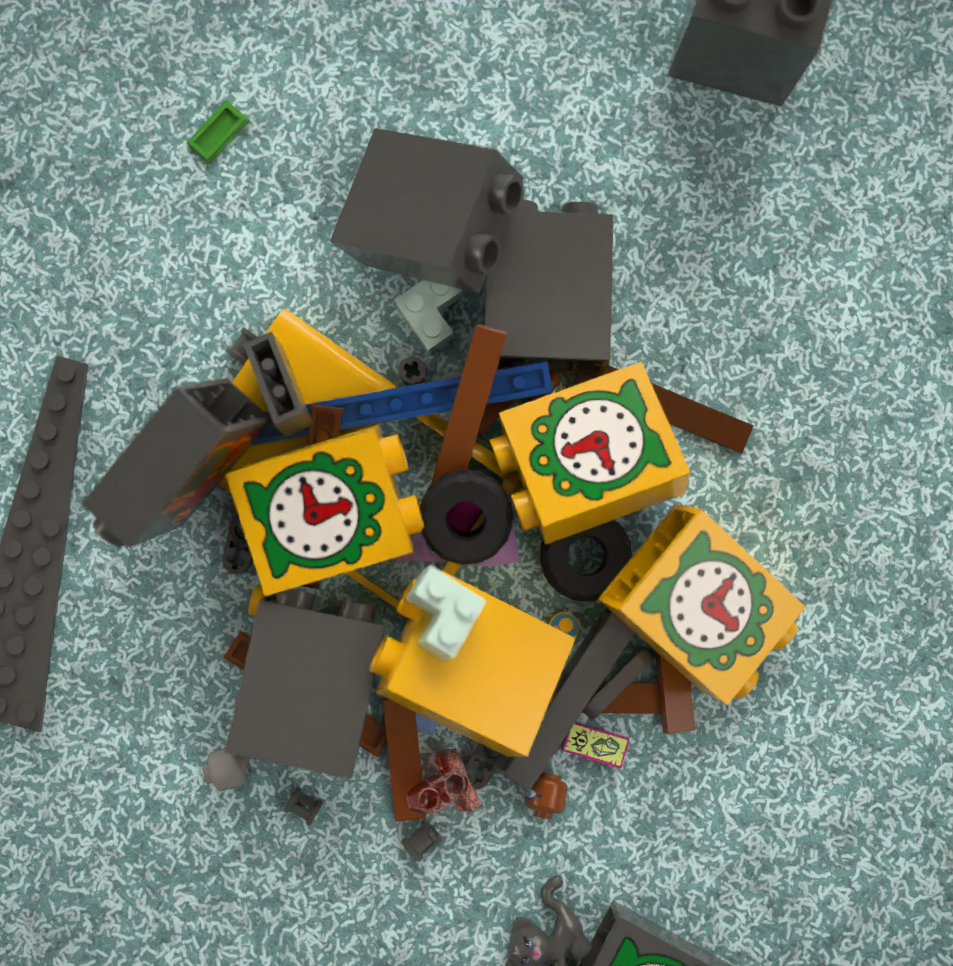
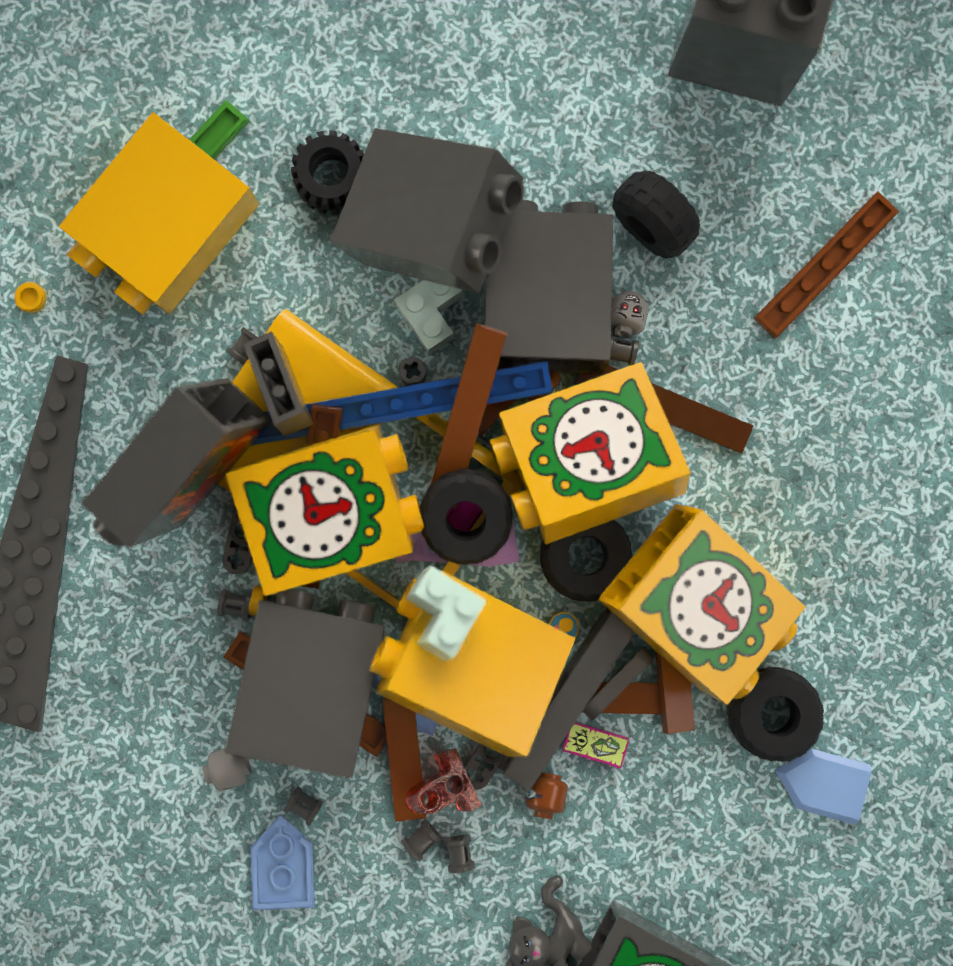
(30, 297): none -> yellow tile
(157, 216): none -> yellow brick
(233, 605): none -> dark grey bush
(282, 868): none -> light blue tile
(311, 156): none -> black tyre
(459, 853): none -> dark grey bush
(624, 350): none -> dark grey bush
(628, 314): none -> light grey head
(656, 214): none -> black tyre
(800, 730): none -> black tyre
(826, 264): none -> dark orange tile
(826, 784): none -> light blue tile

